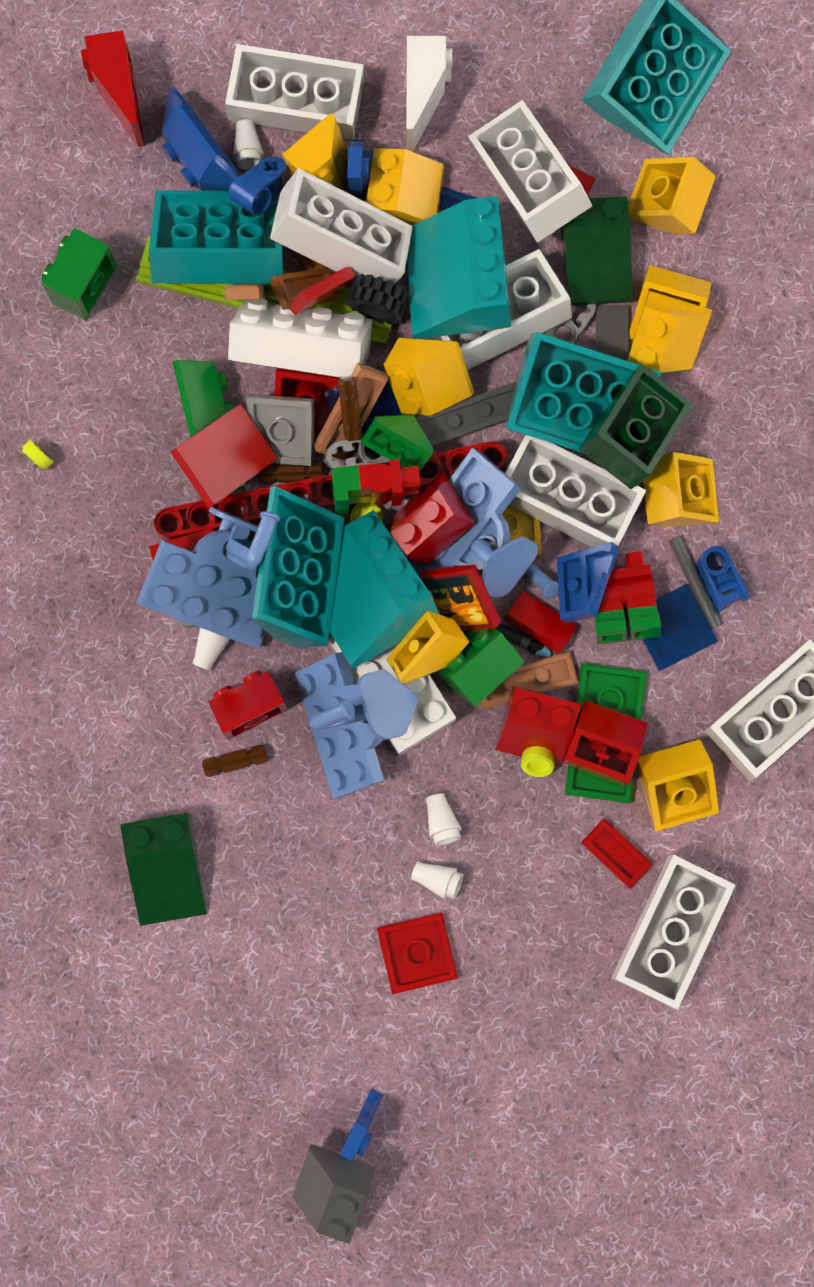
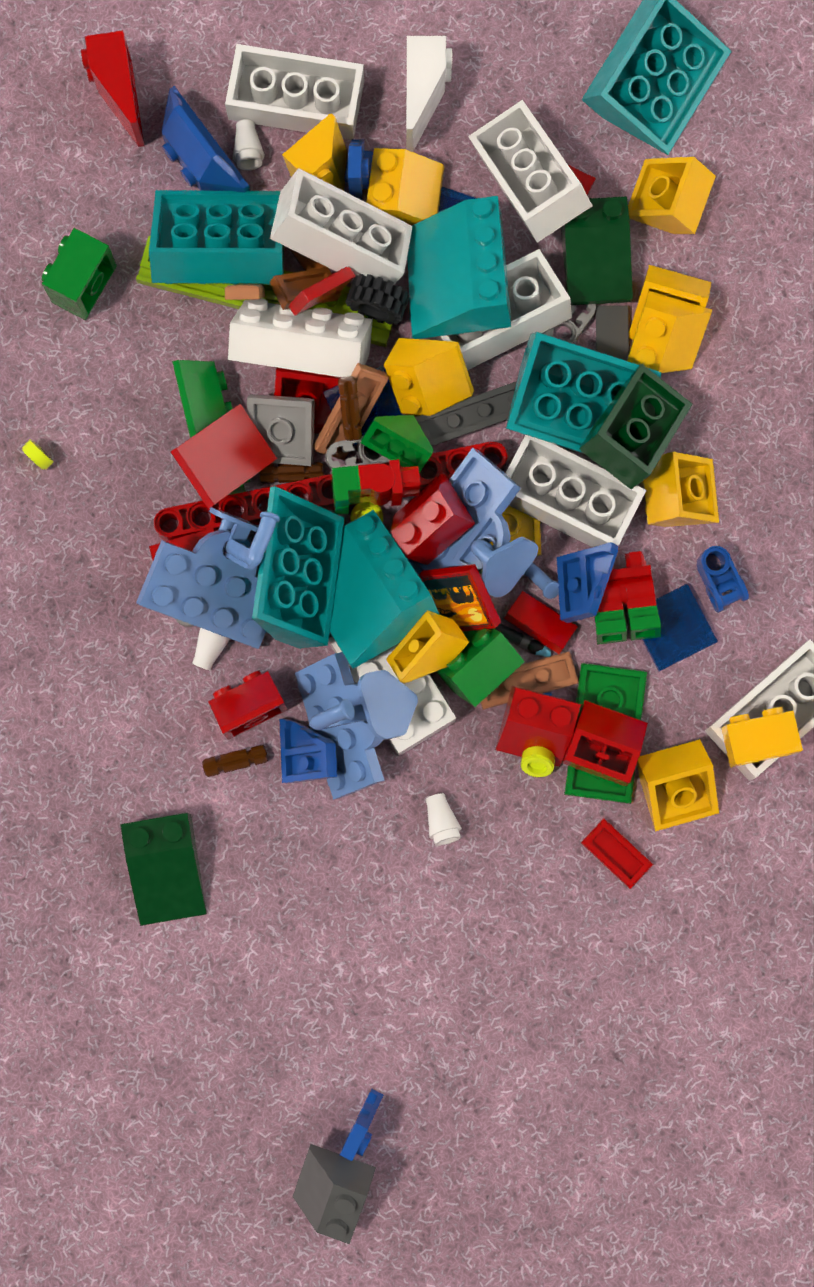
(259, 186): blue piece -> none
(305, 754): none -> blue wing
(417, 953): red tile -> none
(439, 879): white cone -> none
(673, 931): white brick -> none
(695, 581): dark grey bar -> none
(761, 737): none -> yellow brick

